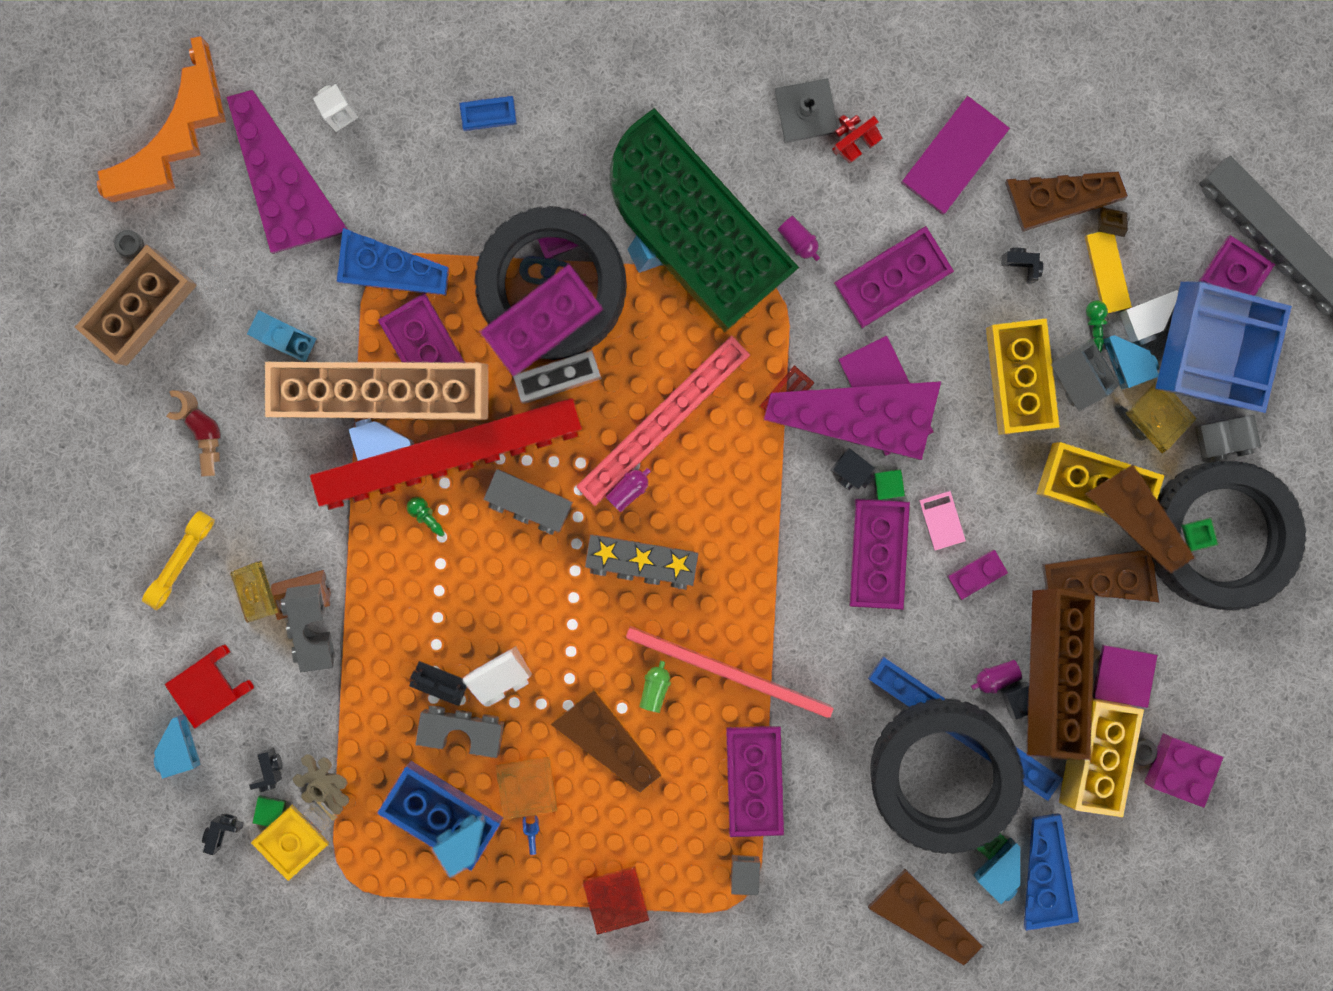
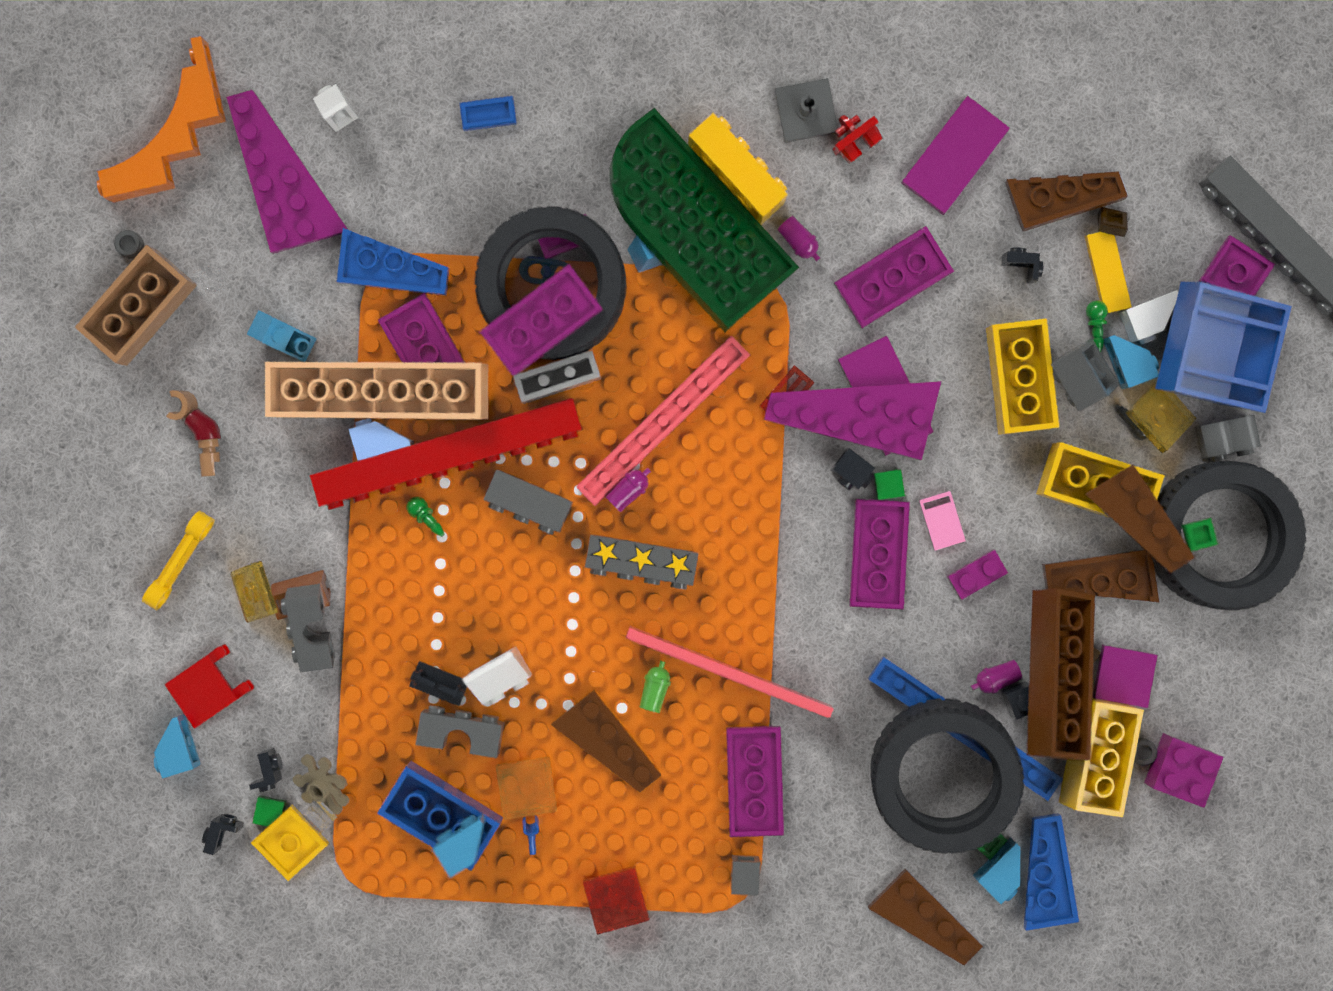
(737, 168): none -> yellow brick

